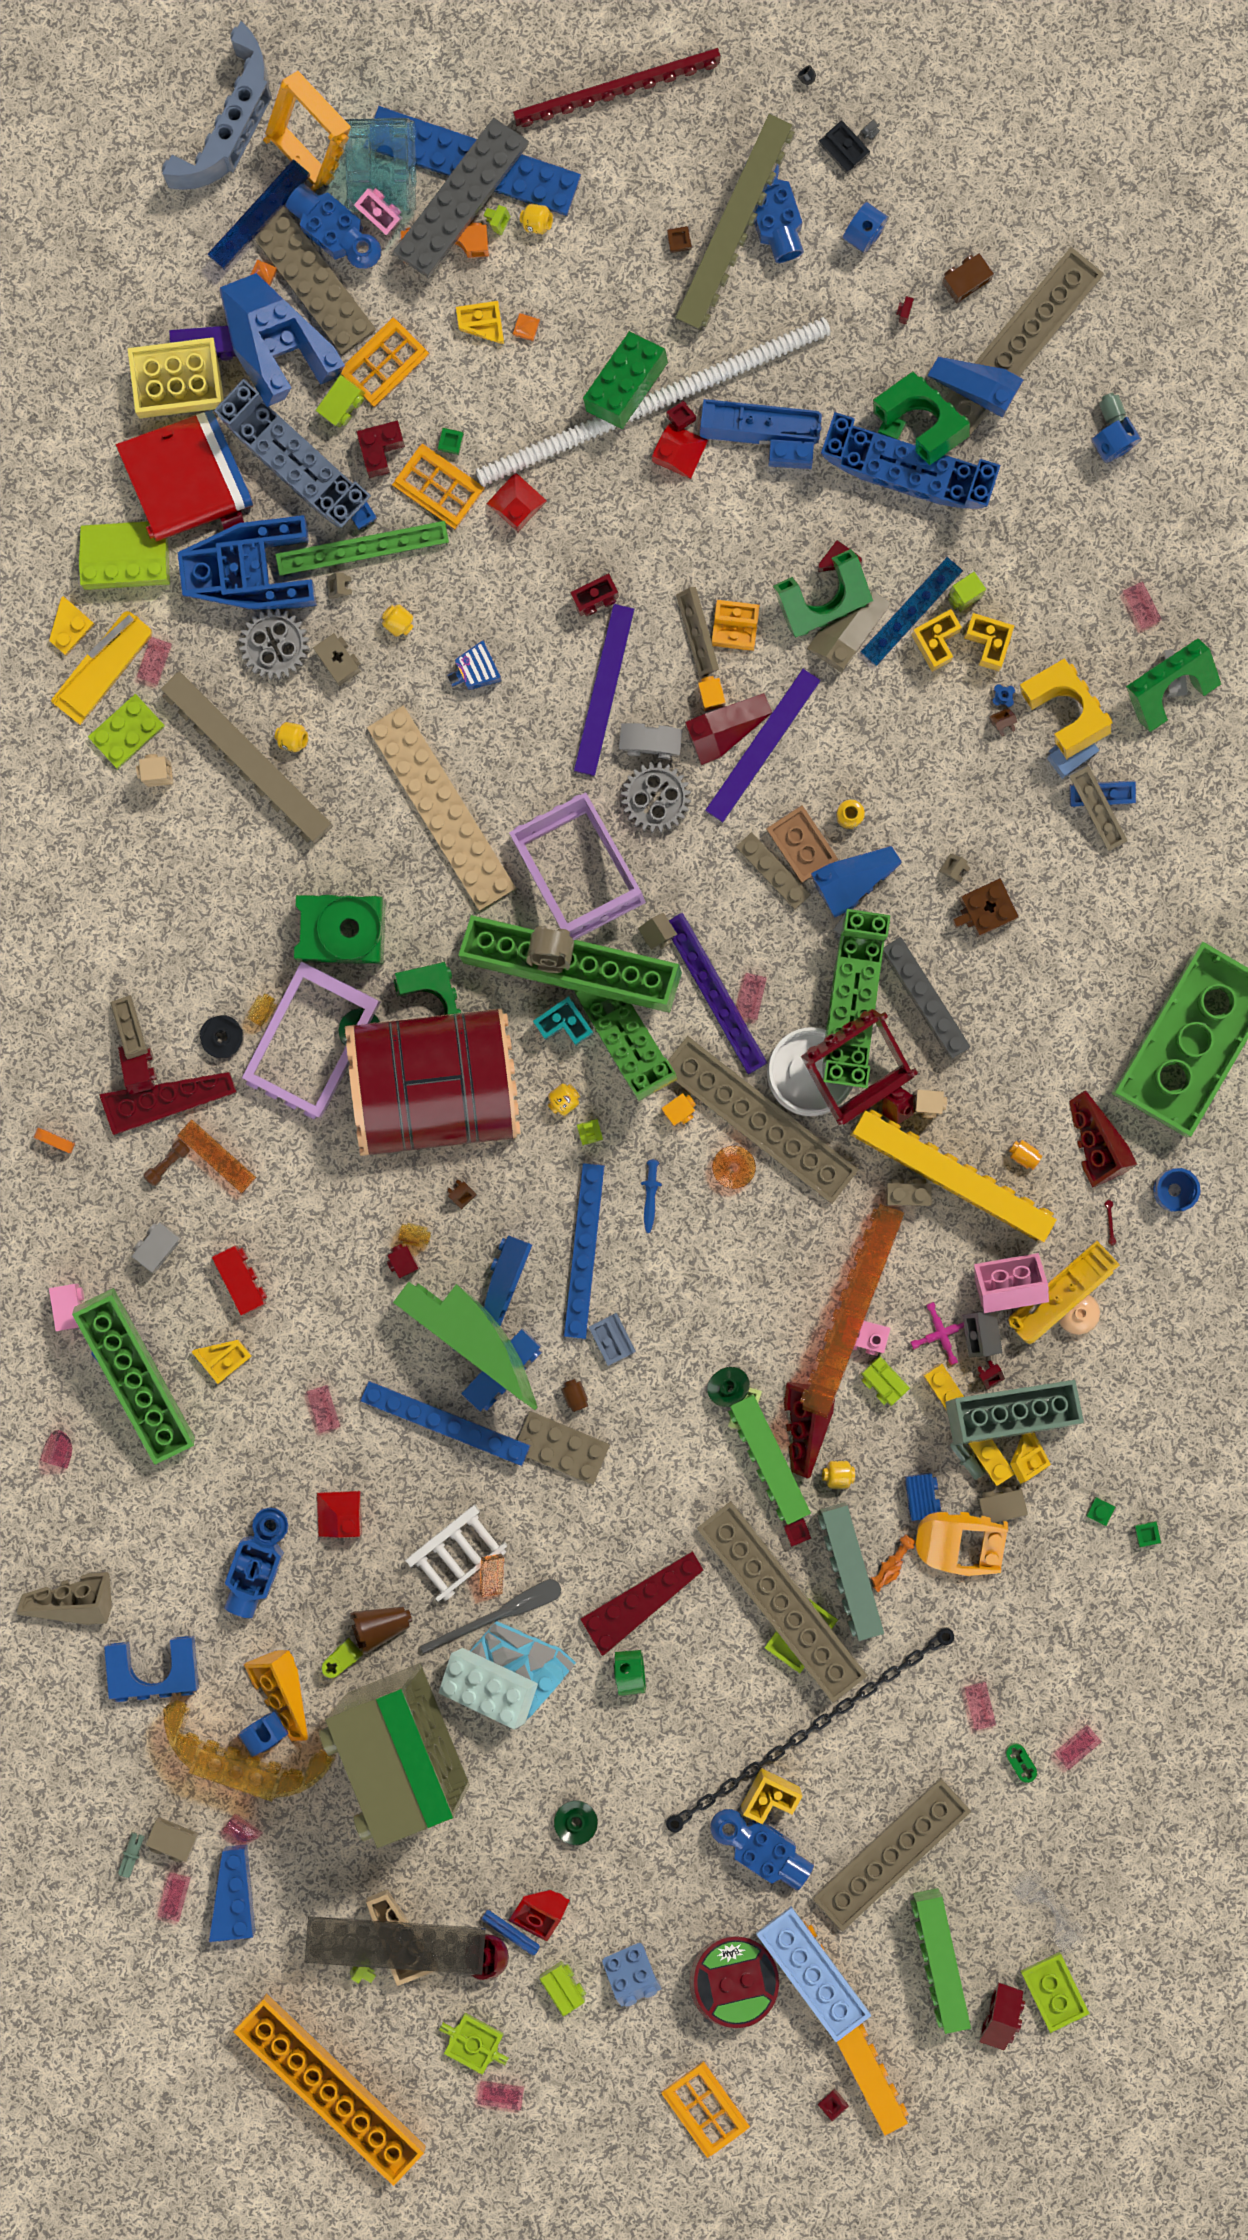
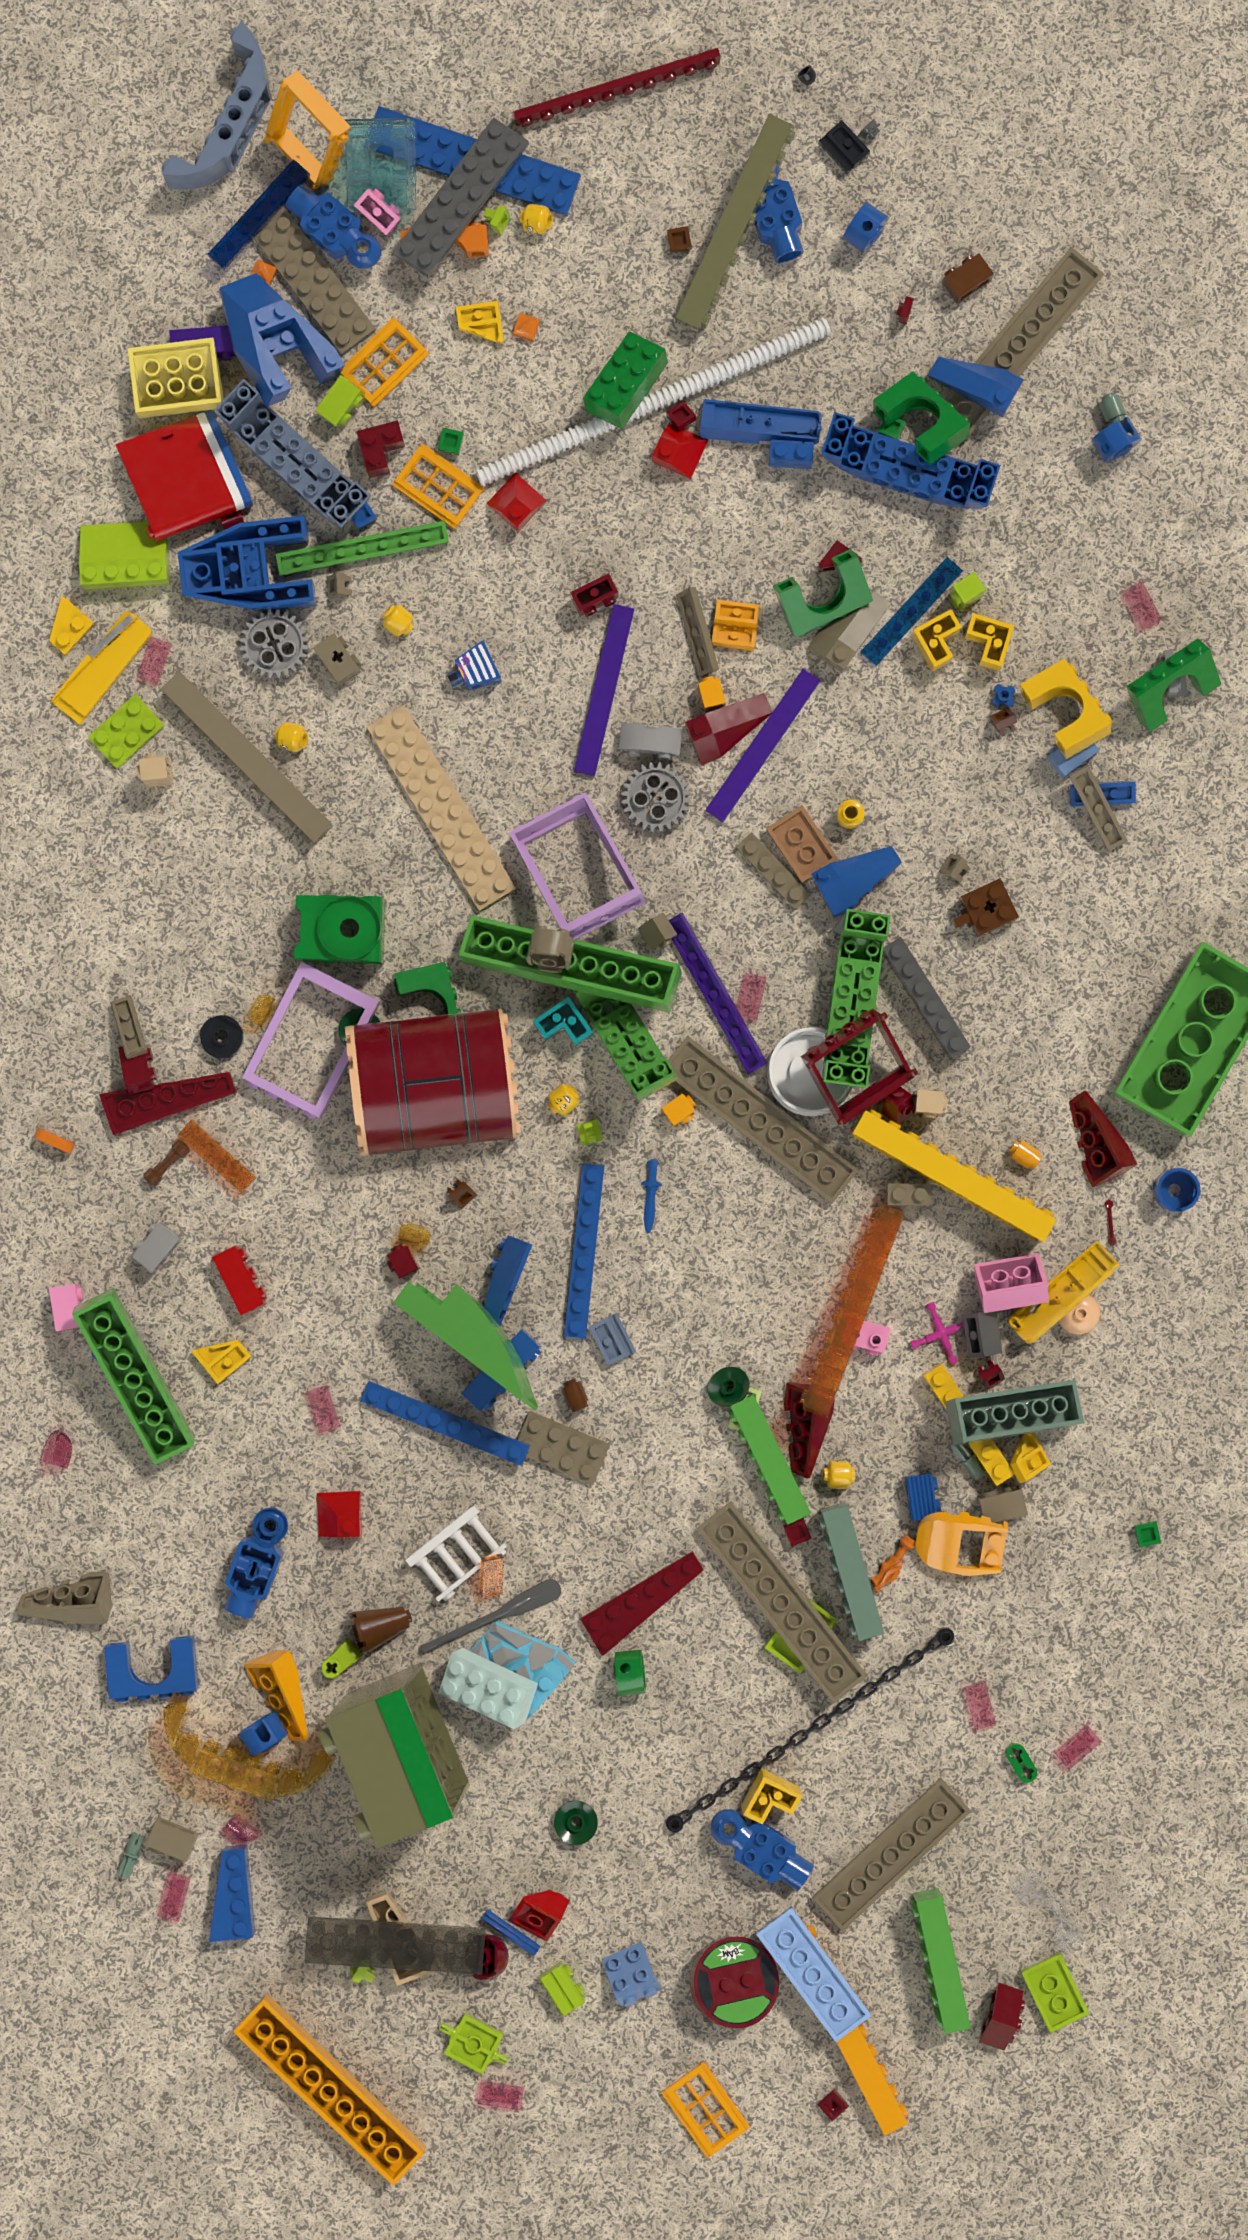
(736, 1155): clear orange dish -> none
(884, 1381): lime brick -> none
(1100, 1511): green plate -> none

